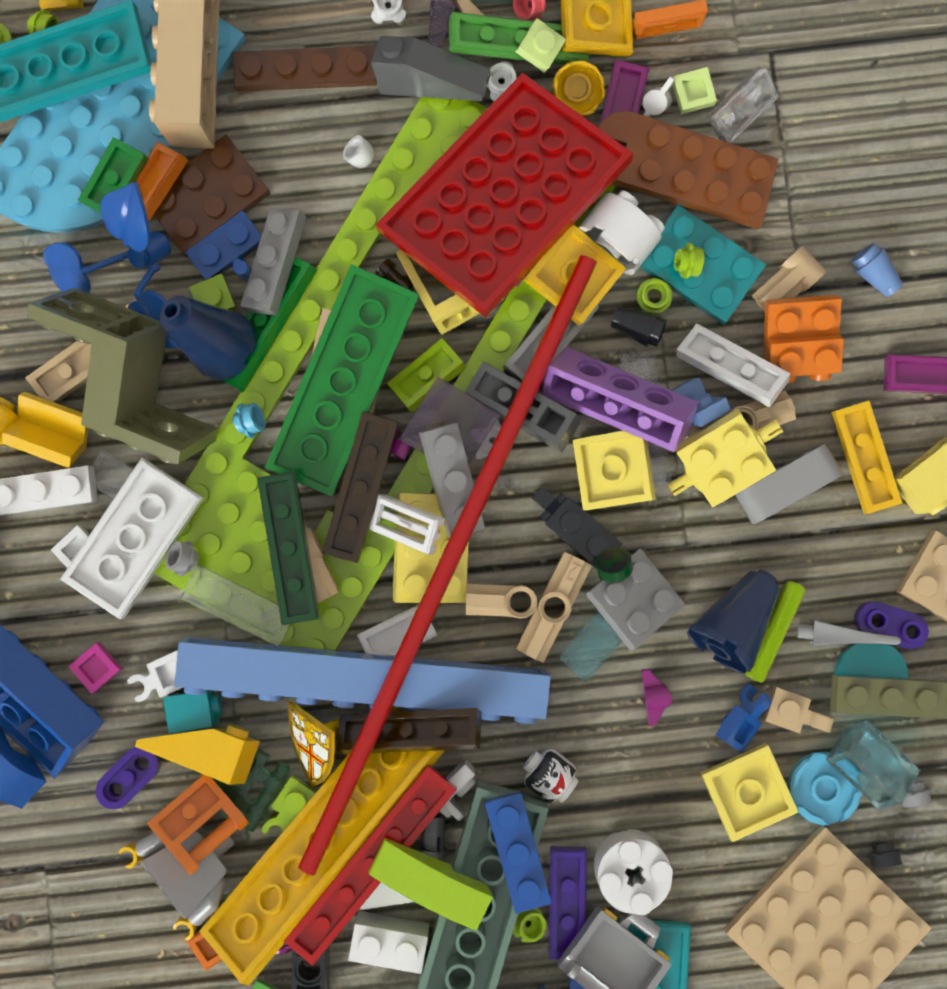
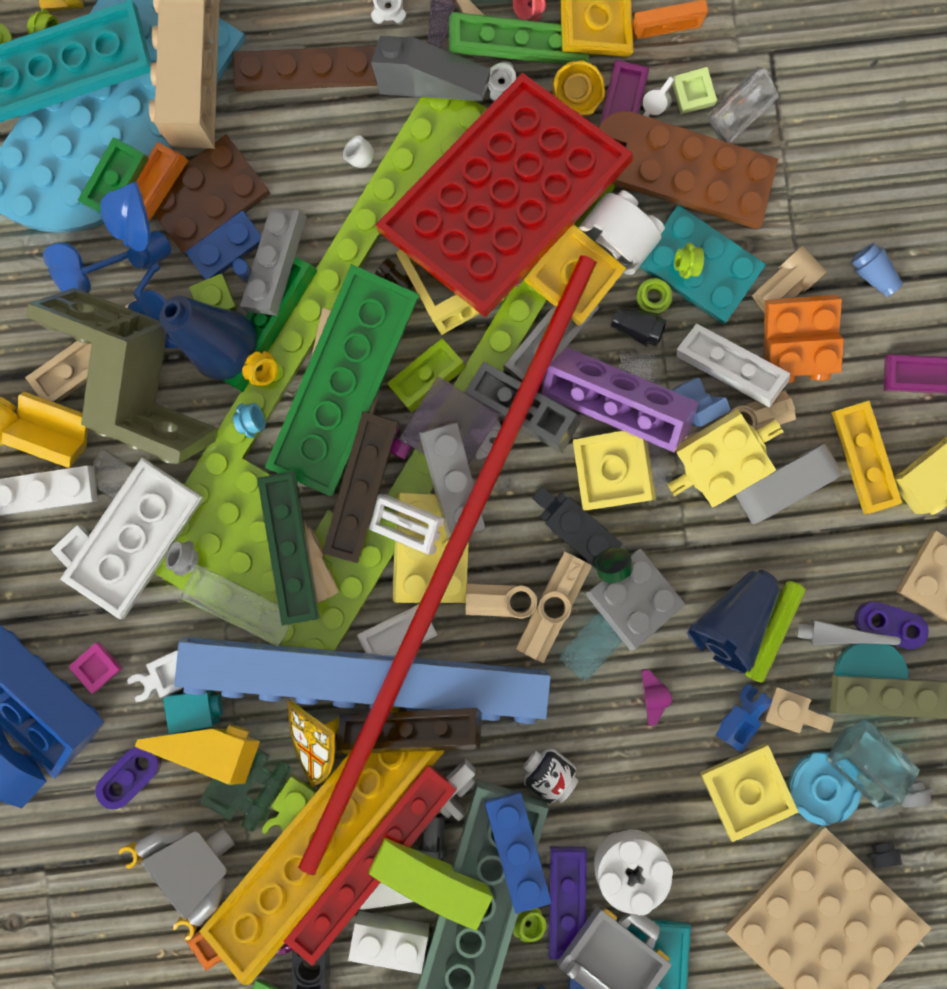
(188, 814): orange plate -> none
(267, 371): none -> yellow plate
(540, 45): yellowish green plate -> none

